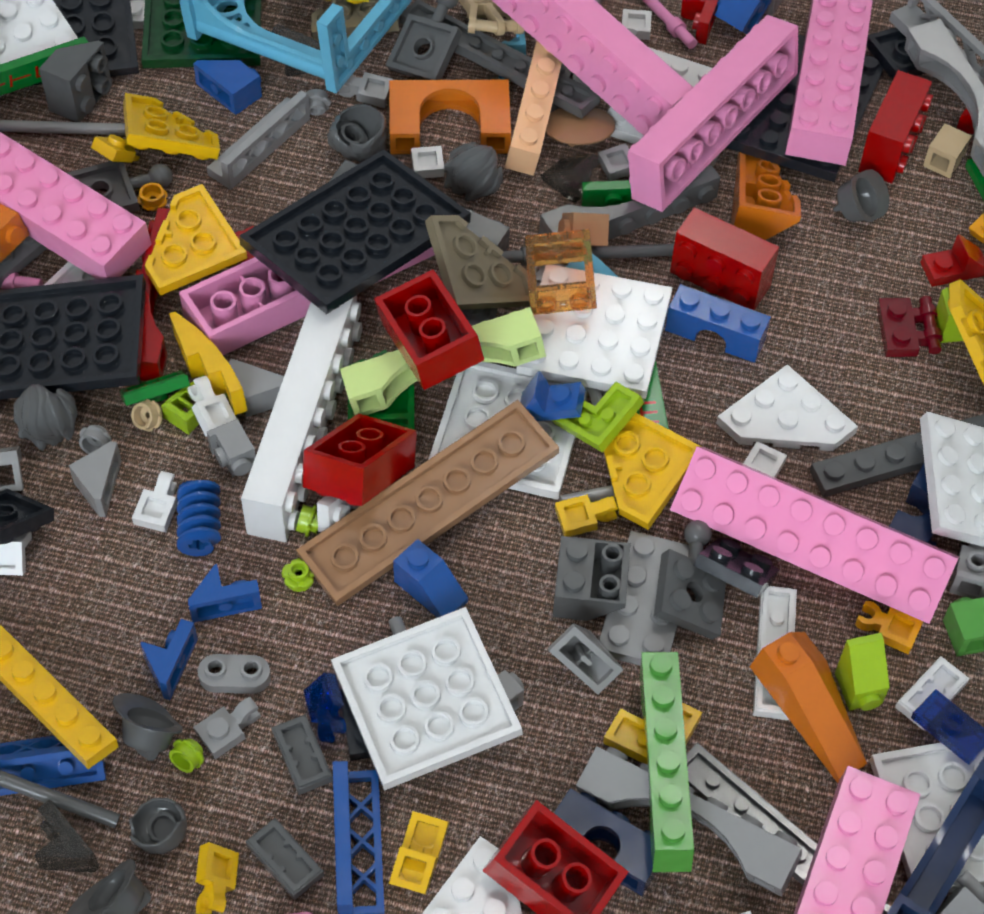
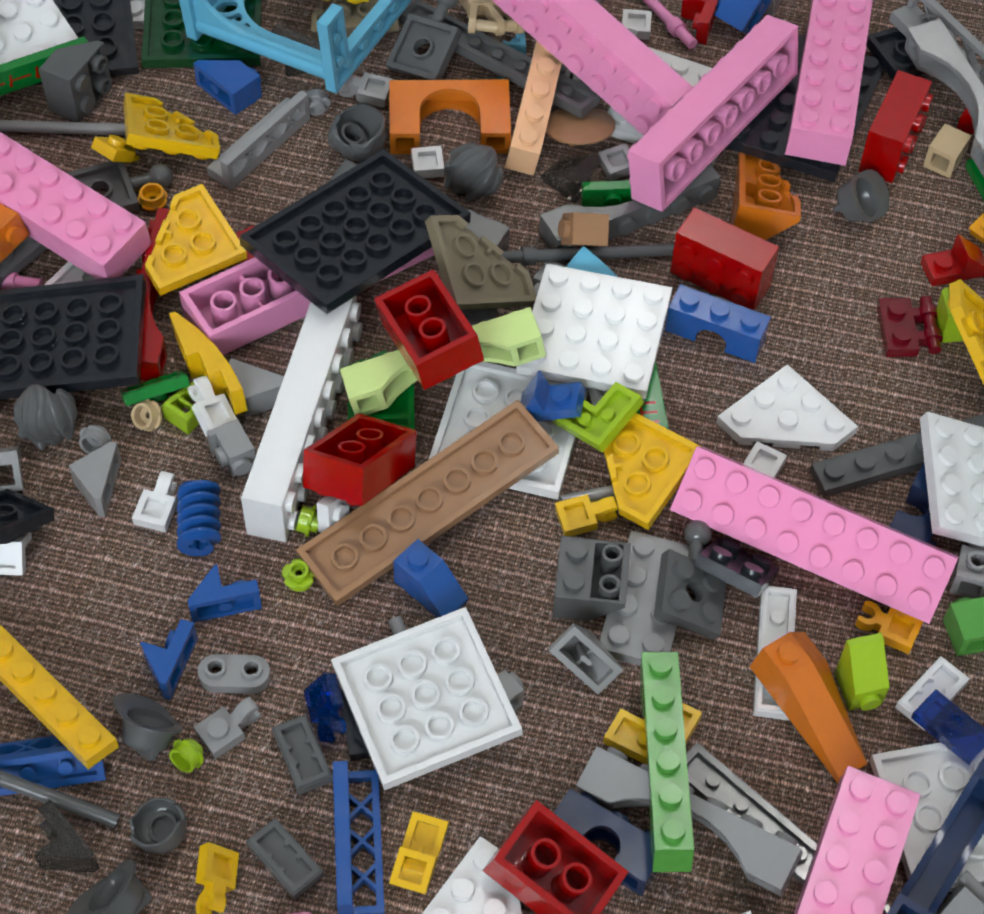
(559, 249): clear orange window -> none

